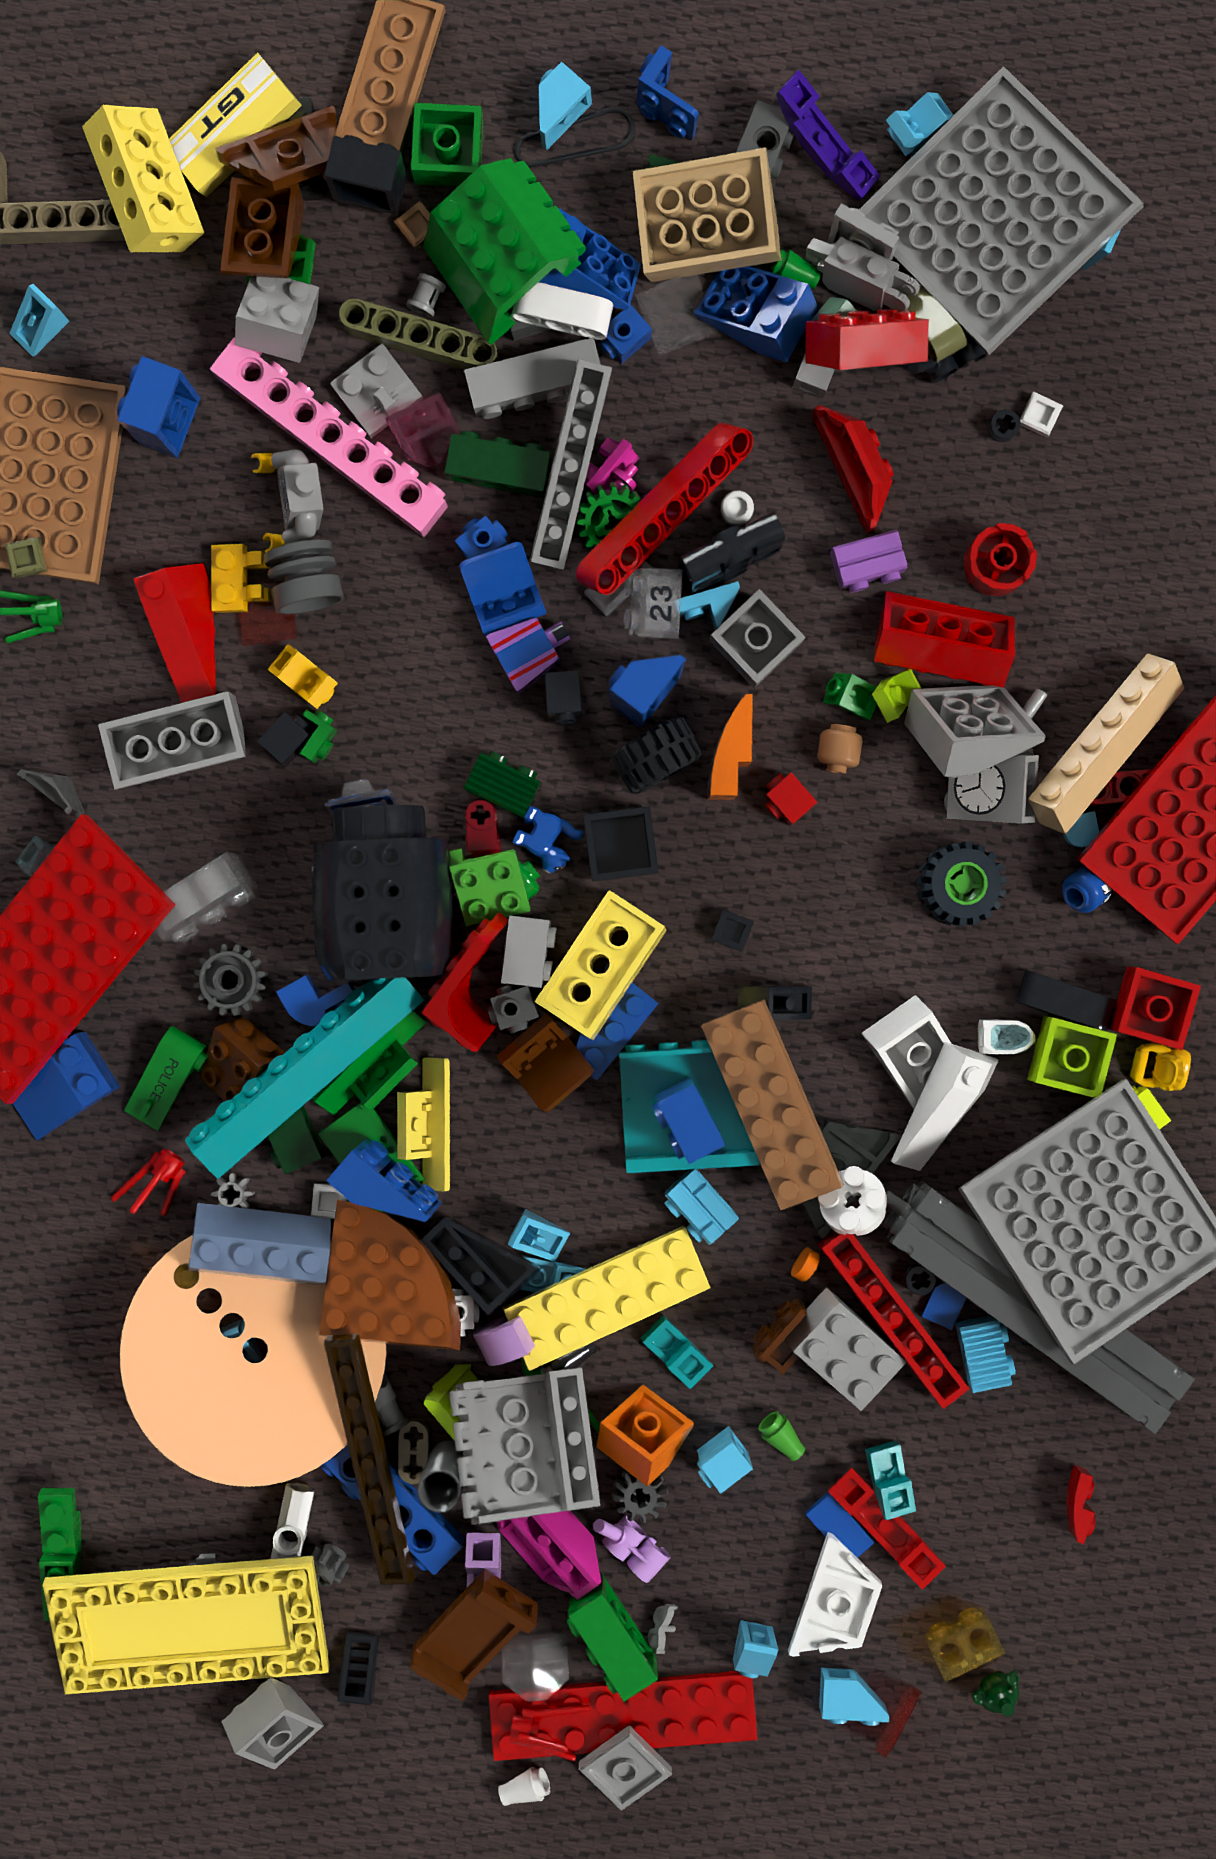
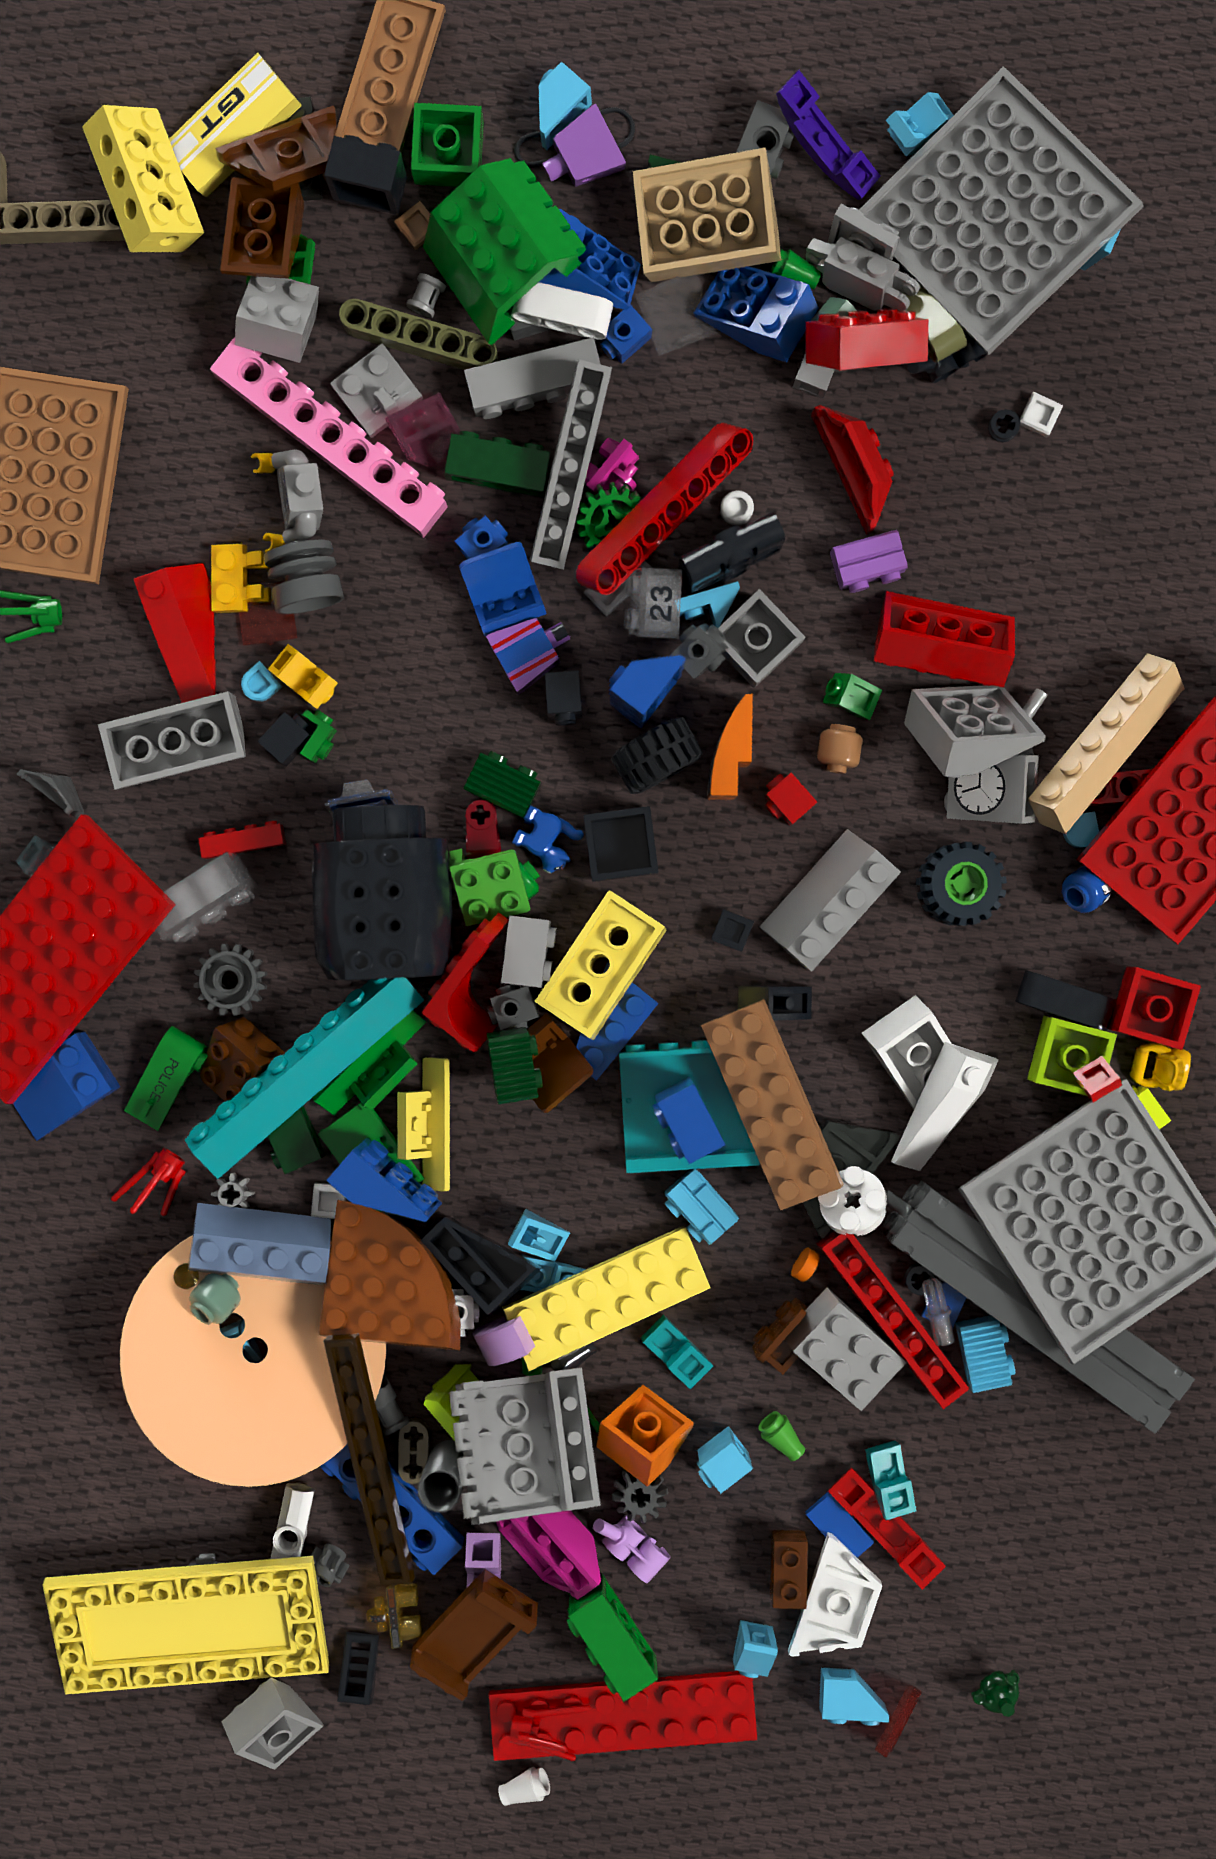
(26, 557): olive tile -> none
(36, 321): medium azure slope -> none
(59, 1536): green slope -> none
(158, 406): blue brick -> none
(214, 1298): none -> sand green head
(242, 841): none -> red piece
(259, 683): none -> medium azure tile
(305, 1002): blue brick -> none
(400, 1627): none -> clear yellow hips
(513, 1065): none -> dark green brick
(535, 1664): clear slope -> none
(585, 150): none -> medium lavender torso
(625, 1768): light grey tile -> none
(658, 102): blue bracket -> none
(662, 1619): light grey piece -> none
(713, 643): none -> dark grey brick
(788, 1569): none -> reddish brown brick
(829, 900): none -> light grey slope
(894, 693): lime bracket -> none
(938, 1312): none -> clear axle
(967, 1651): clear yellow brick -> none
(1004, 1037): rock -> none
(1016, 551): red brick -> none
(1079, 1514): red slope -> none
(1097, 1079): none -> plate

